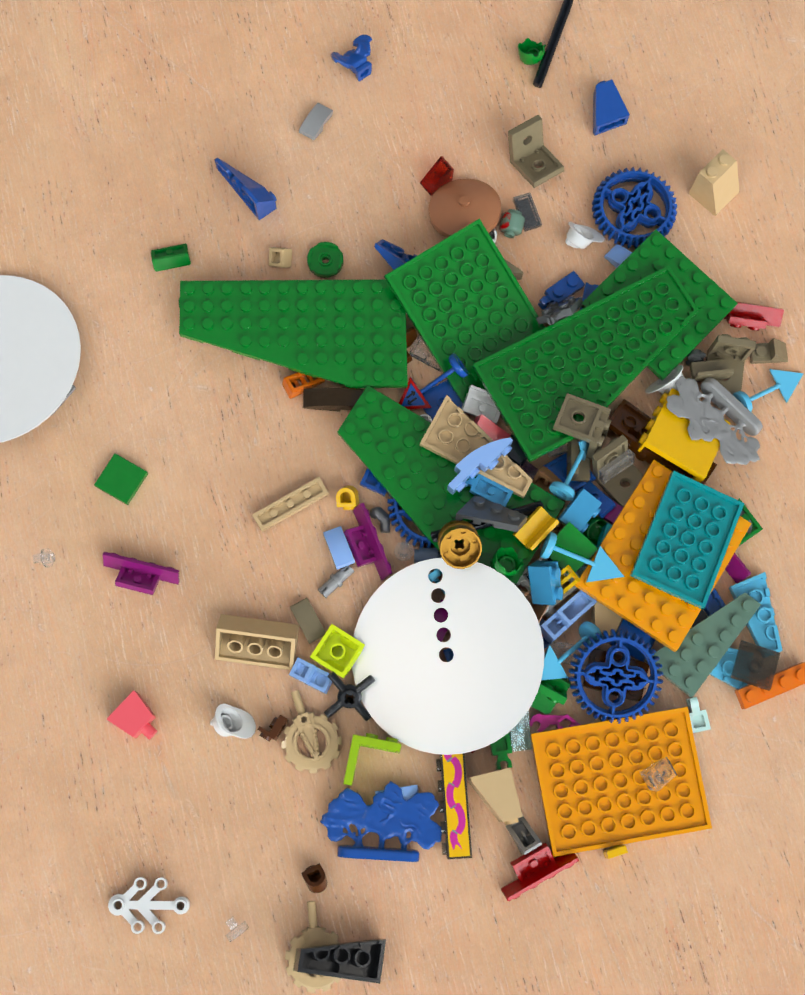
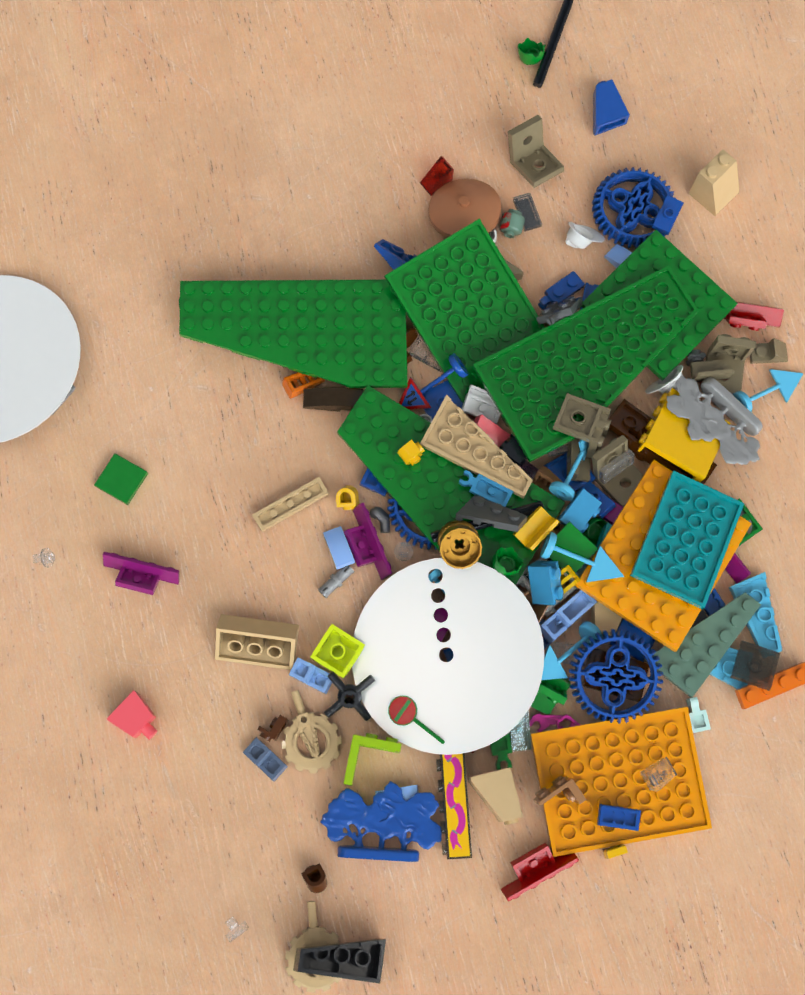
(145, 906): white plant -> none
(170, 257): green slope -> none
(233, 722): white piece -> none
(252, 193): blue wedge -> none
(265, 759): none -> sand blue slope
(280, 257): tan slope -> none
(308, 620): dark tan slope -> none
(315, 121): light grey slope -> none
(324, 251): green plate -> none
(356, 59): blue animal -> none
(404, 711): none -> piece
(411, 452): none -> yellow plate
(426, 554): sand blue brick -> none
(483, 458): light blue slope -> none
(523, 836): light grey slope -> none
(560, 784): none -> medium nougat bracket
(618, 817): none -> blue plate
(667, 215): none -> blue plate

